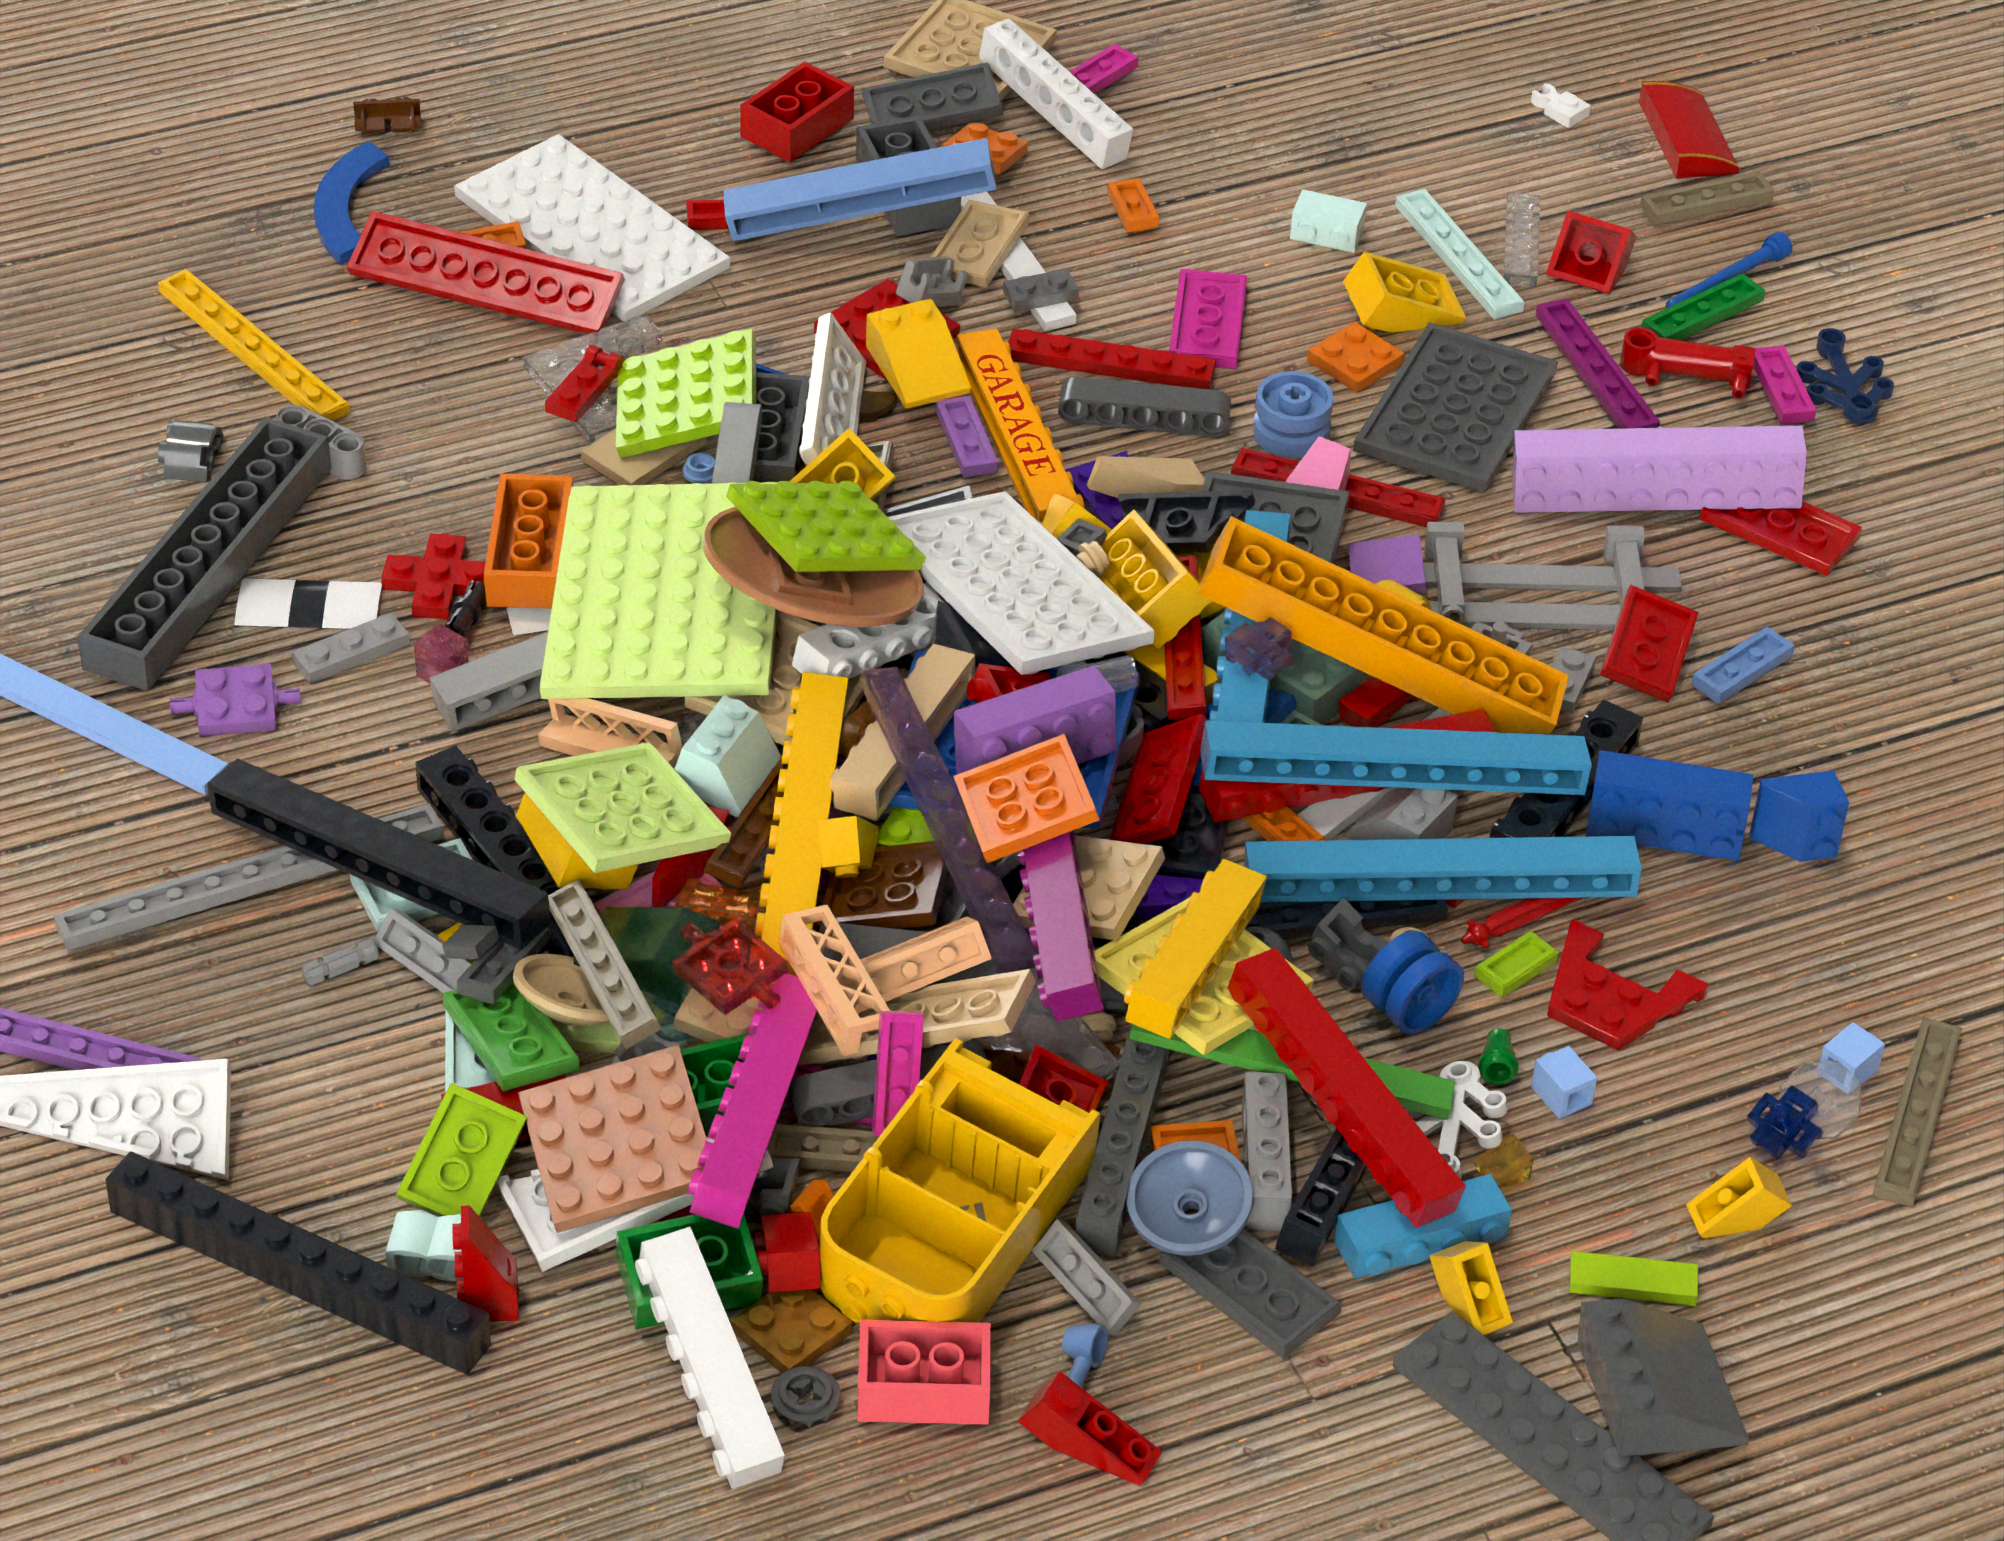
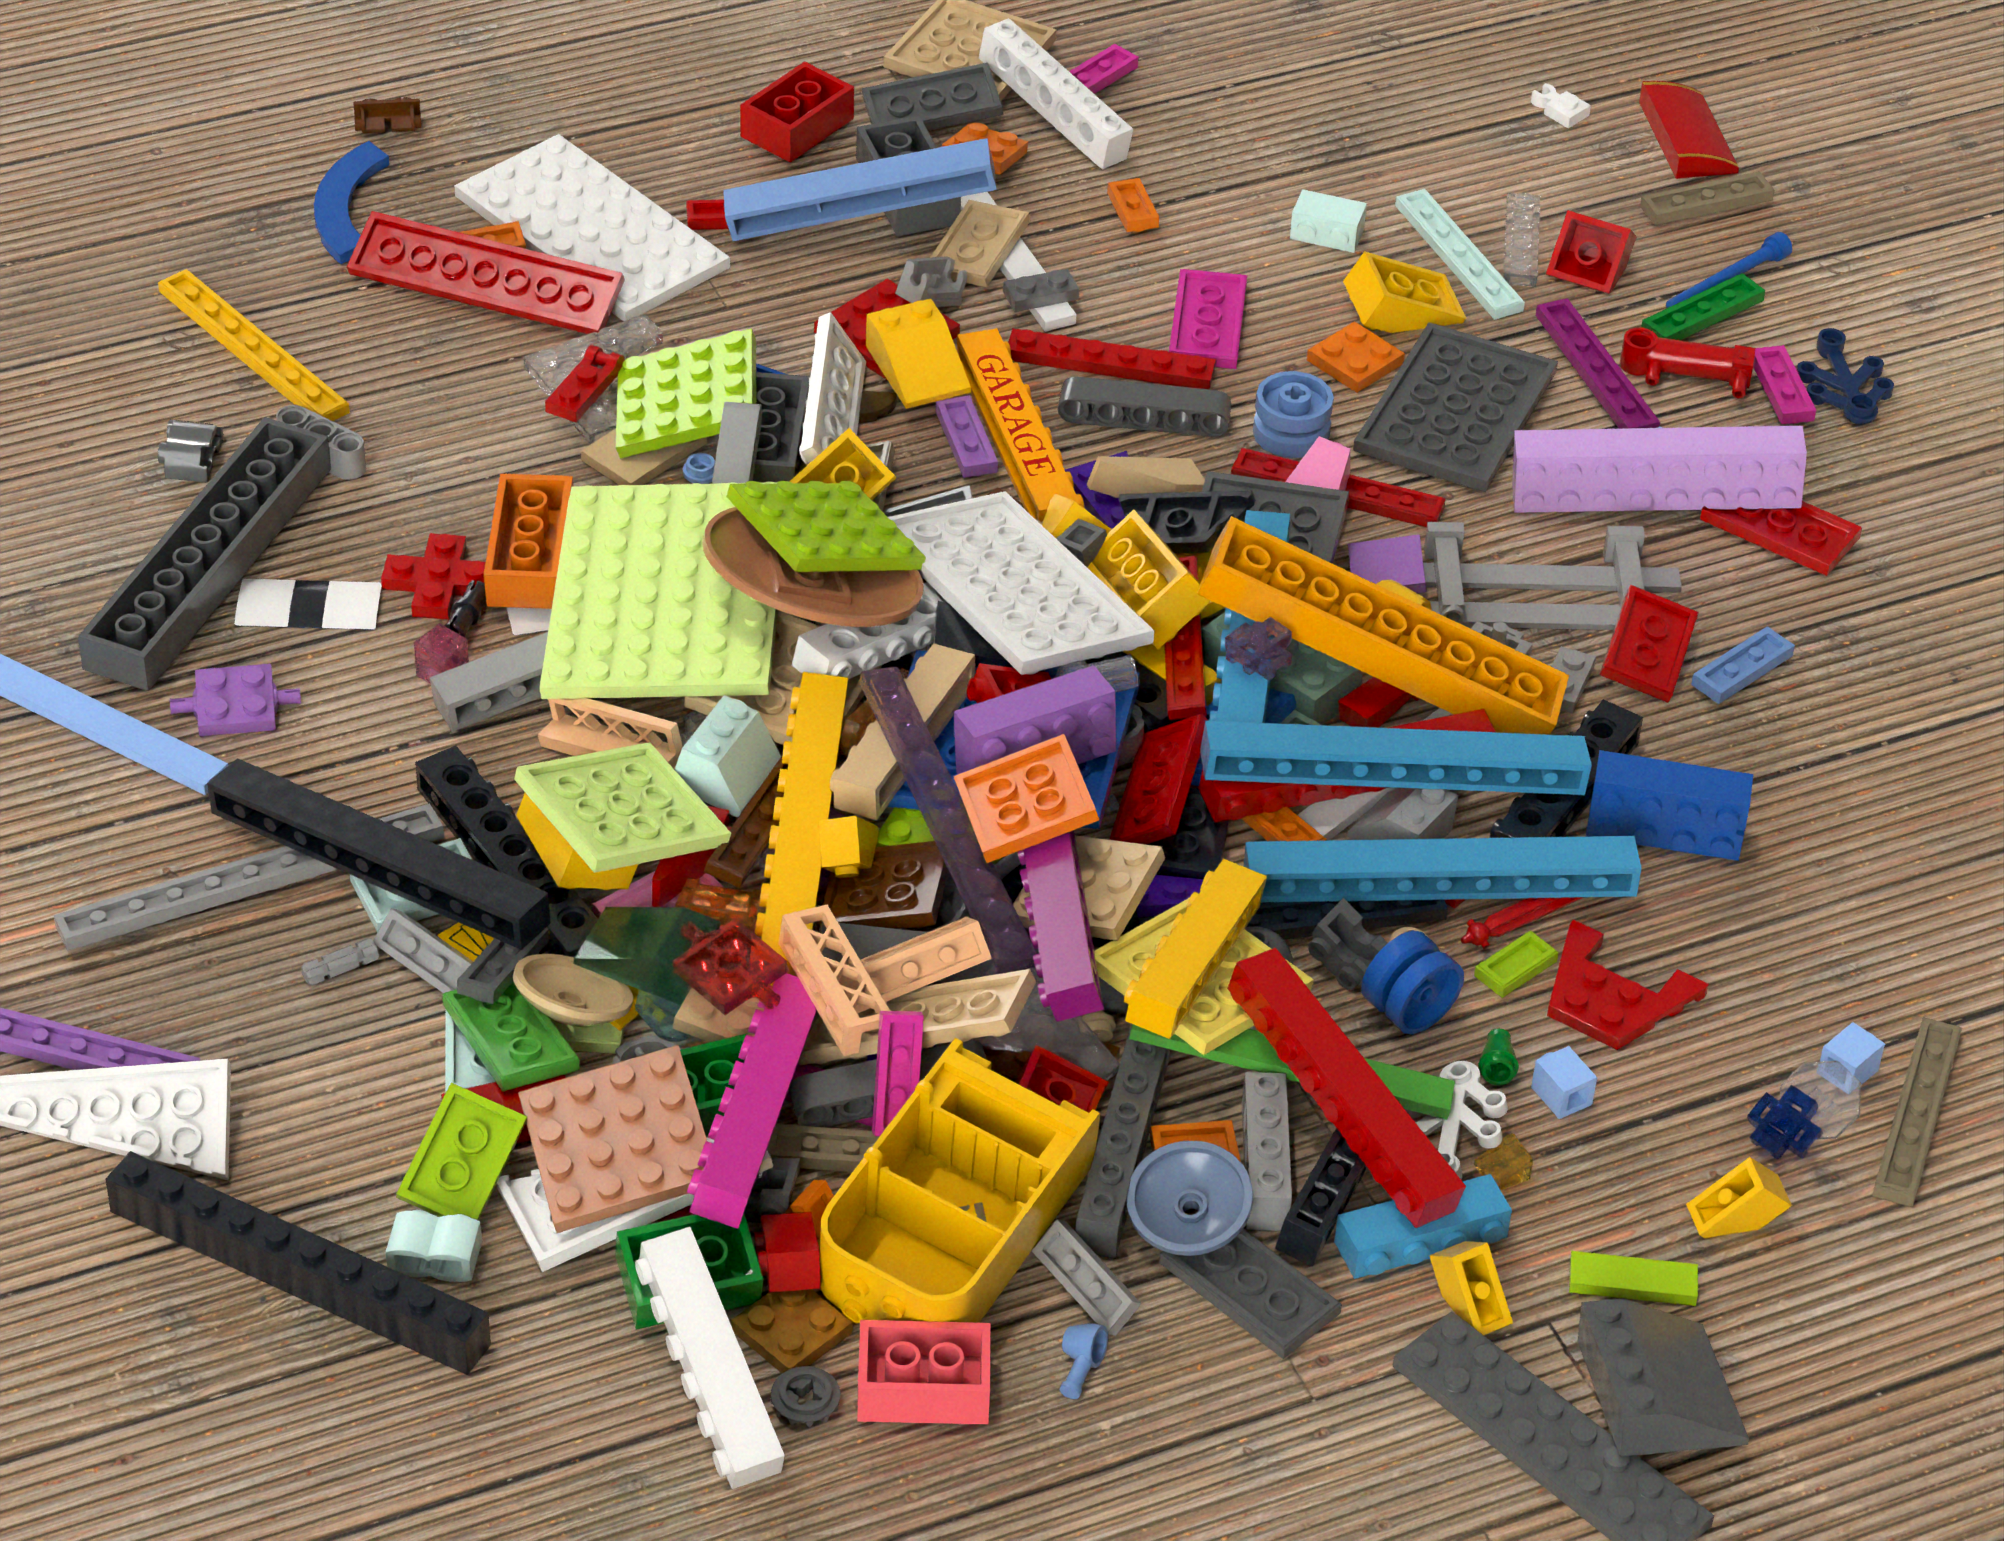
(350, 648): light grey plate -> none
(470, 941): dark grey tile -> none
(486, 1268): red slope -> none
(602, 964): tile -> none
(1087, 1430): red slope -> none
(1093, 557): tan plate -> none
(1801, 815): blue slope -> none

